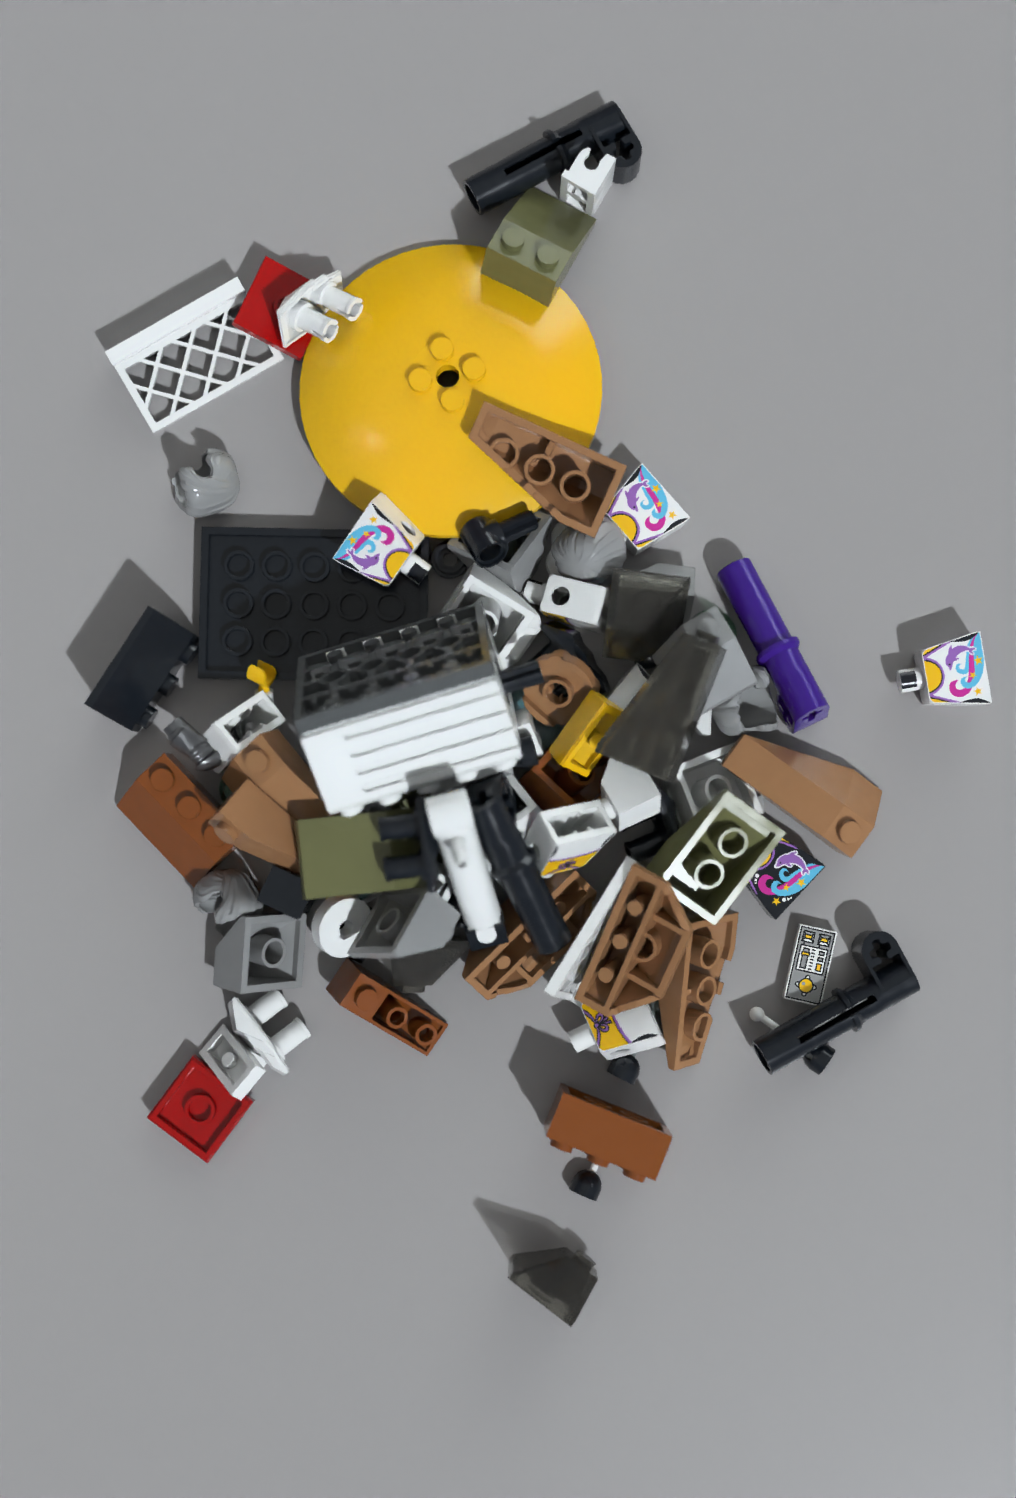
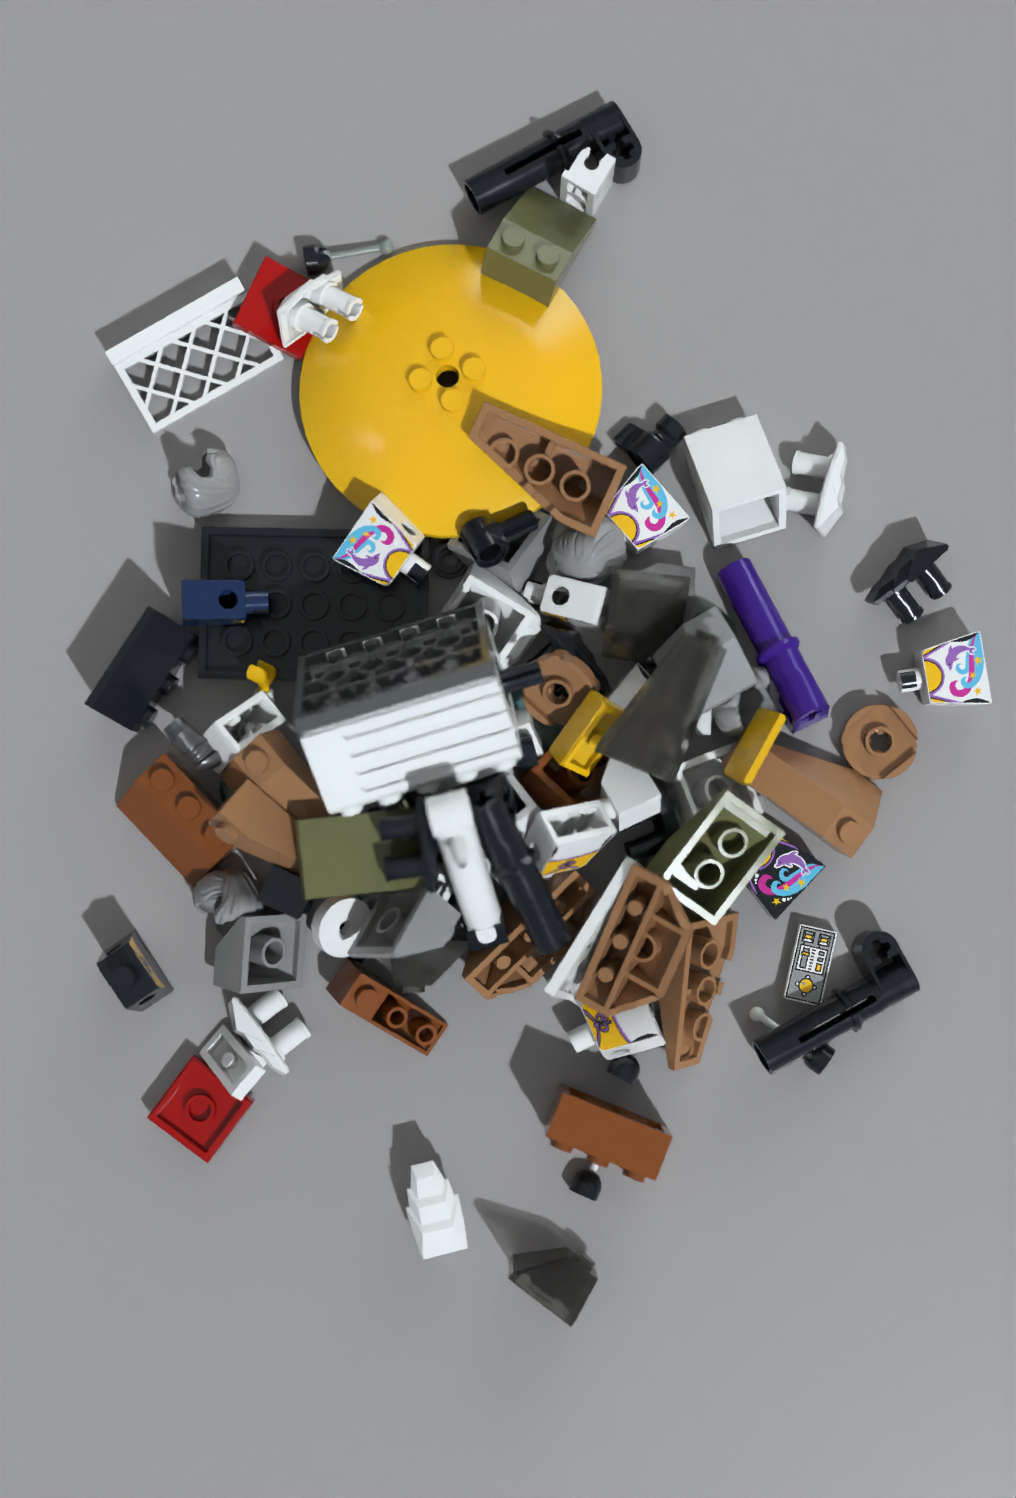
(133, 973): none -> black torso
(202, 604): none -> dark blue torso
(318, 258): none -> hinge
(434, 1212): none -> white connector
(650, 447): none -> black piece
(736, 481): none -> white slope
(754, 746): none -> yellow slope
(828, 503): none -> white connector
(875, 763): none -> medium nougat plate
(912, 563): none -> black connector

